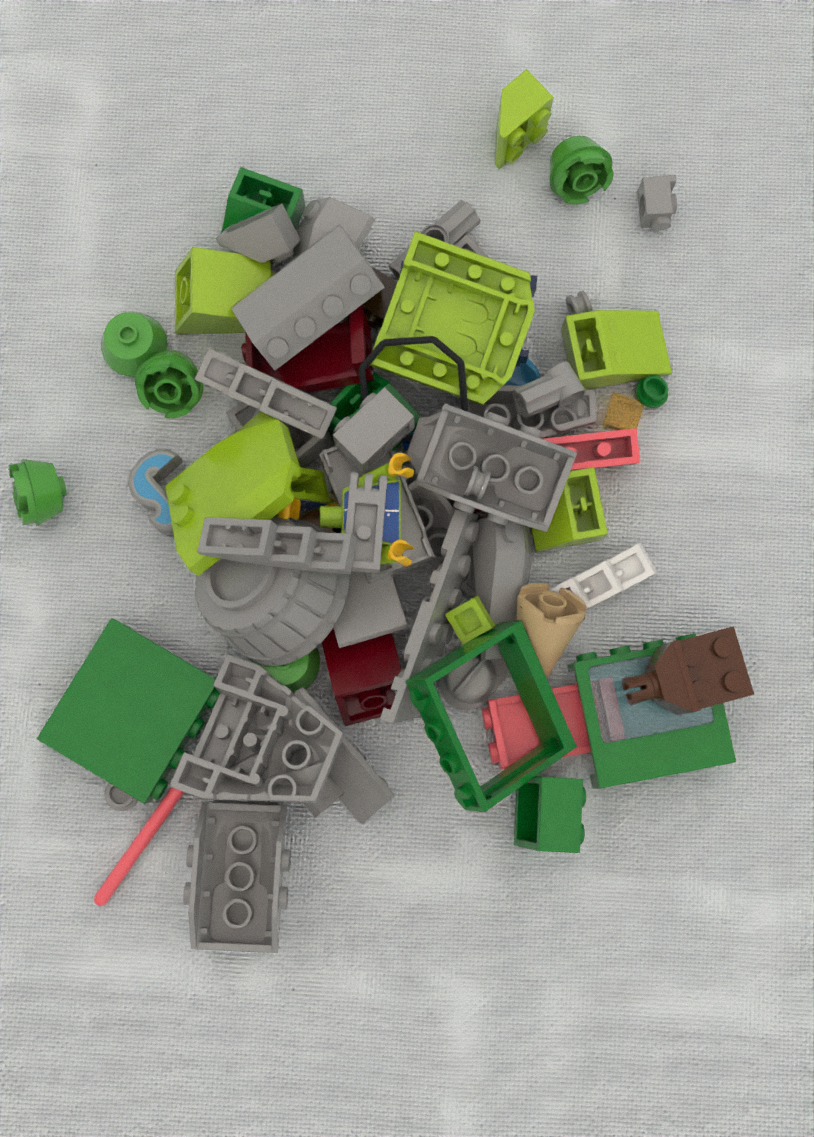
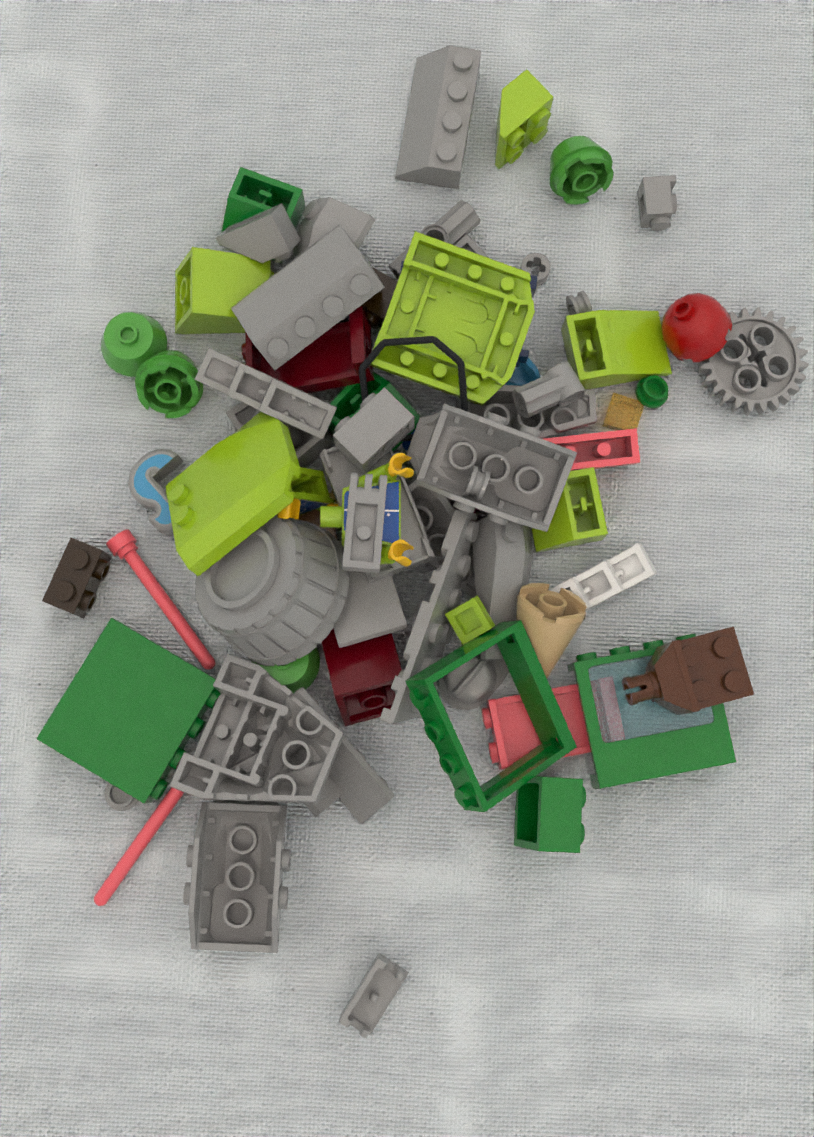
(36, 491): bright green cone -> none
(77, 578): none -> dark brown brick
(124, 546): none -> coral piece
(277, 546): light grey slope -> none
(373, 995): none -> light grey hinge
(439, 117): none -> light grey slope
(540, 259): none -> light grey bush
(695, 327): none -> red cylinder
(779, 350): none -> light grey gear

